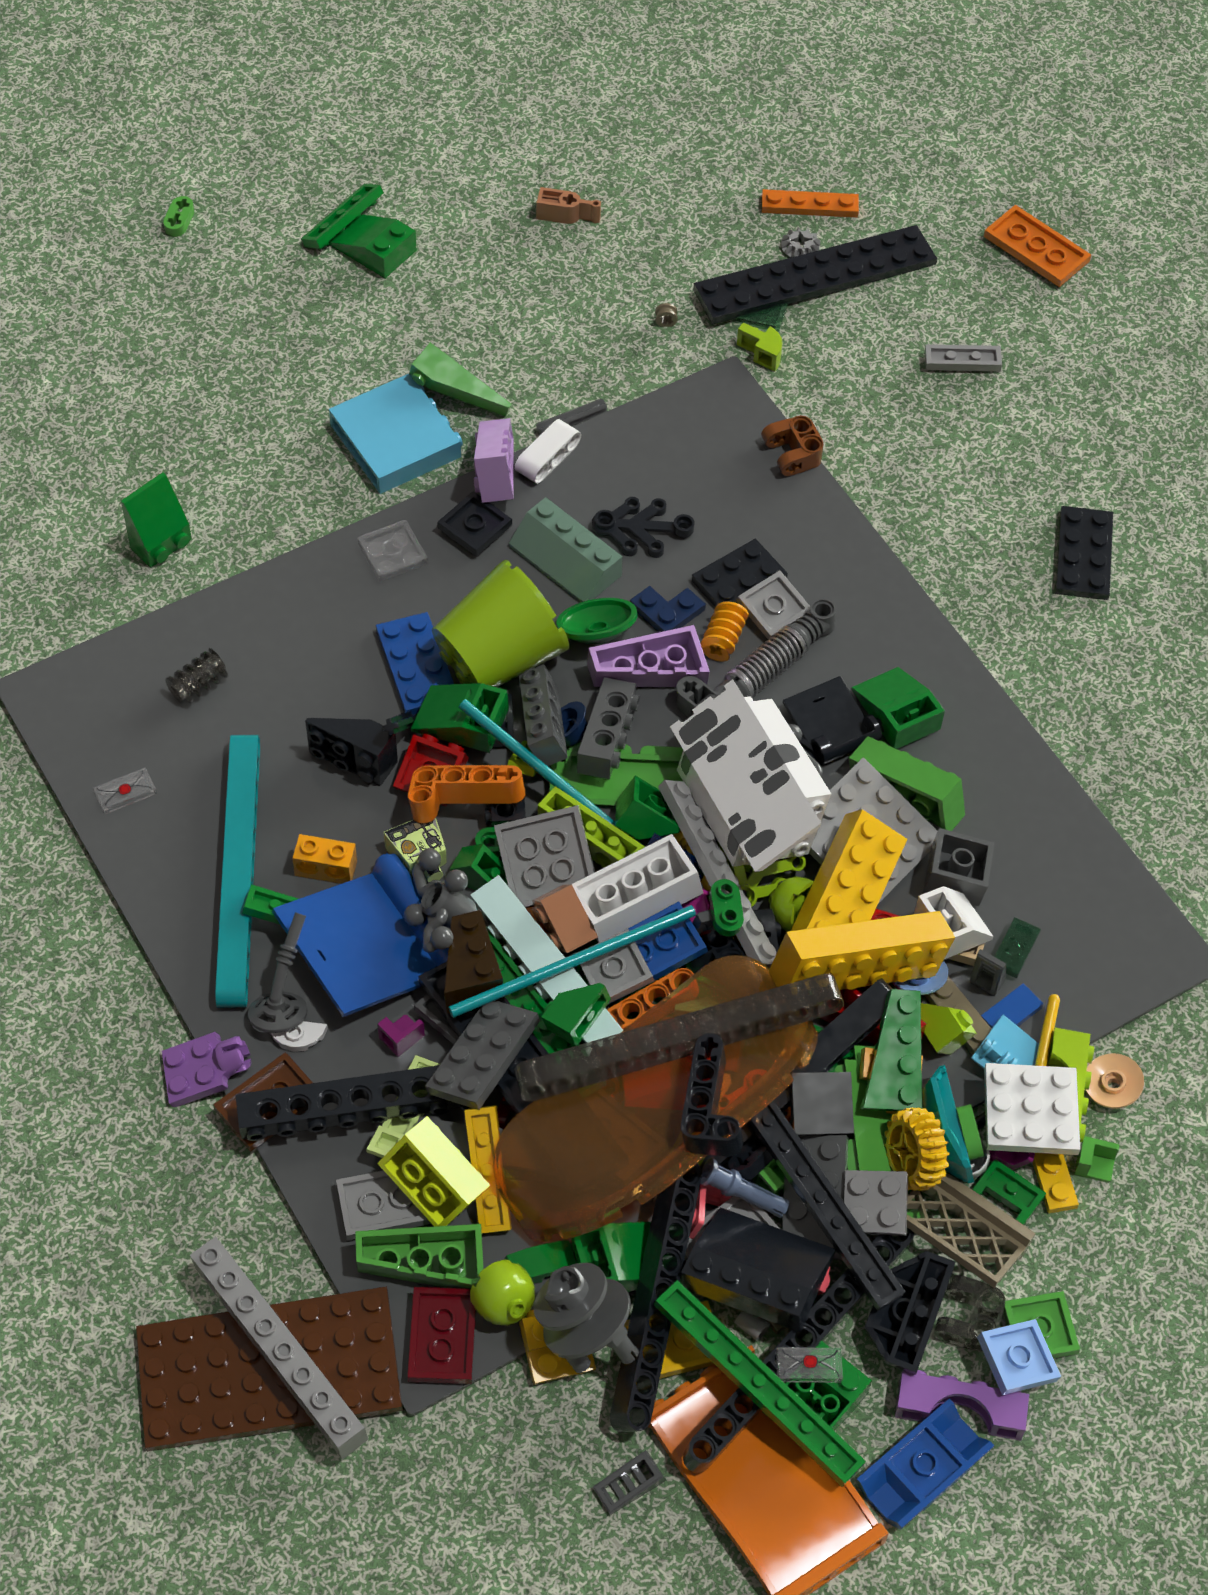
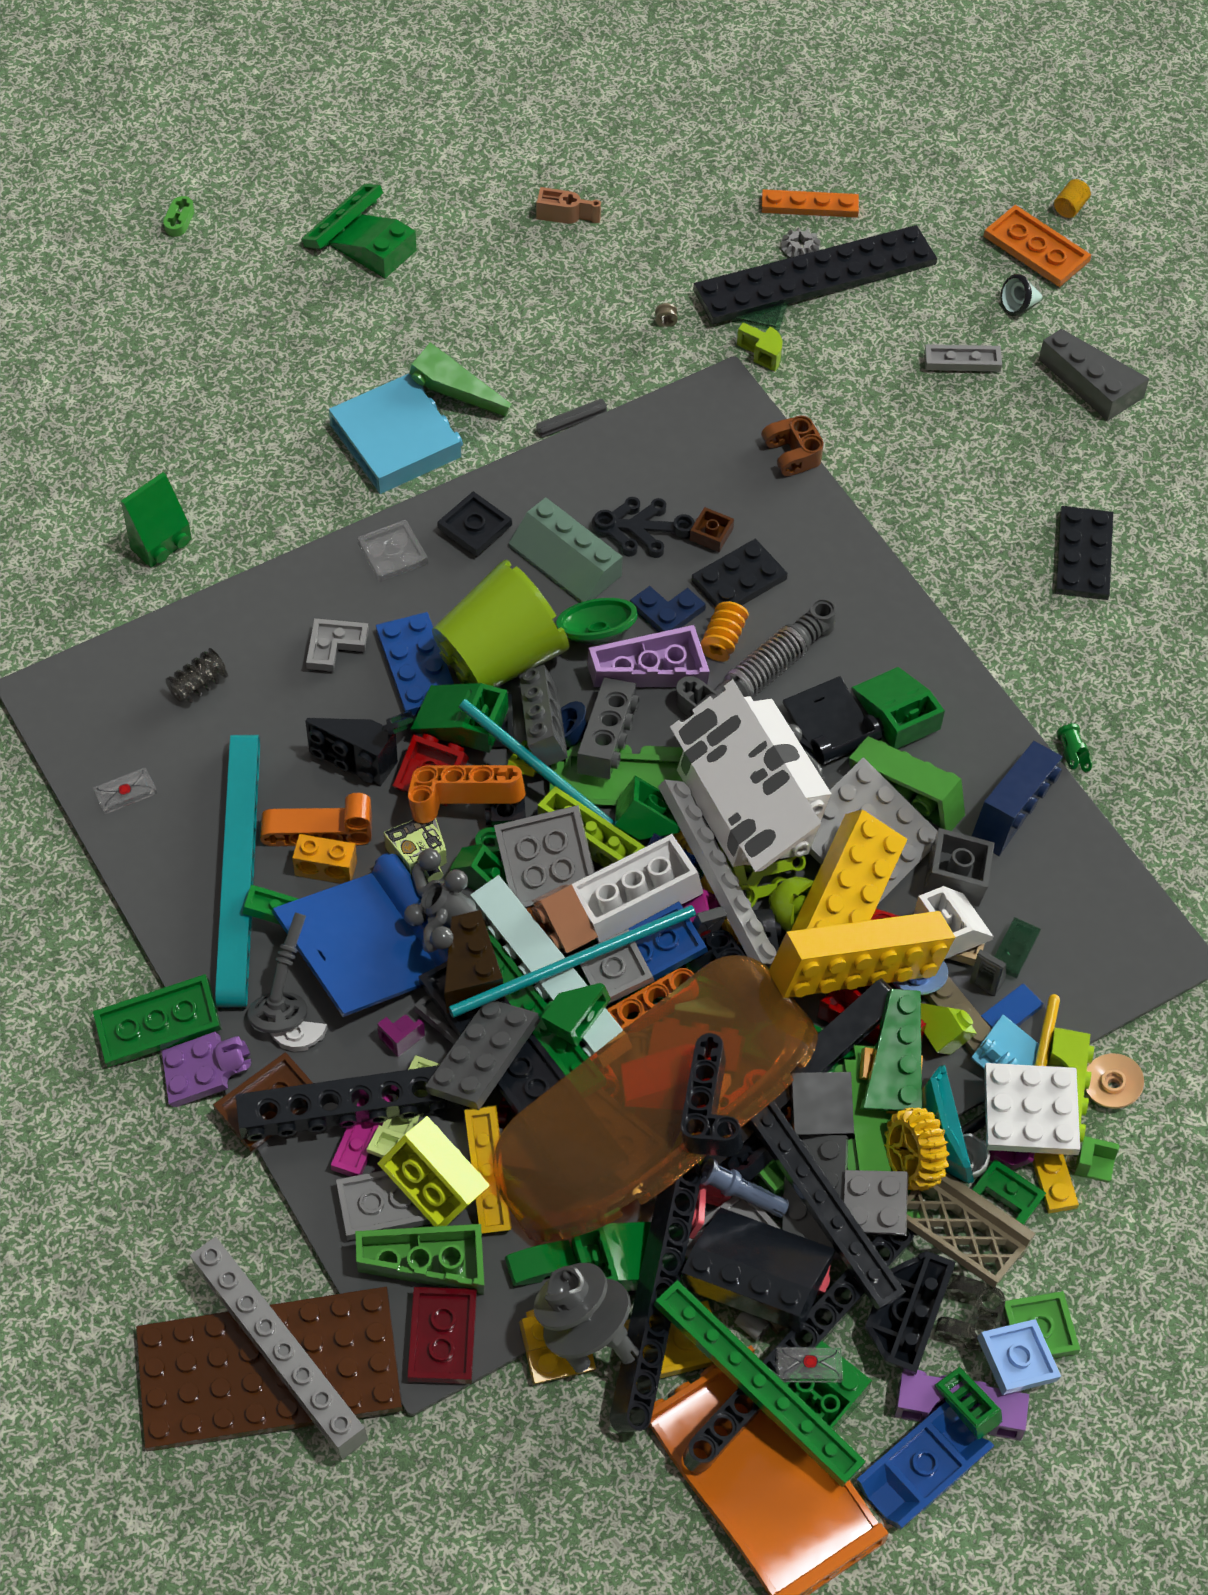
(156, 1020): none -> green plate
(333, 635): none -> light grey plate
(345, 824): none -> orange beam
(352, 1151): none -> dark pink plate
(494, 460): lavender wedge -> none
(503, 1293): lime cylinder -> none
(548, 451): white beam -> none
(622, 1473): dark grey slope -> none
(677, 1037): clear smoke beam -> none
(711, 529): none -> reddish brown piece
(724, 905): green plate -> none
(773, 604): light grey plate -> none
(970, 1132): bright green beam -> none
(980, 1420): none -> green slope
(1017, 795): none -> dark blue wedge
(1018, 295): none -> light aqua hat
(1072, 198): none -> yellow piece
(1074, 748): none -> green piece
(1092, 374): none -> dark grey wedge

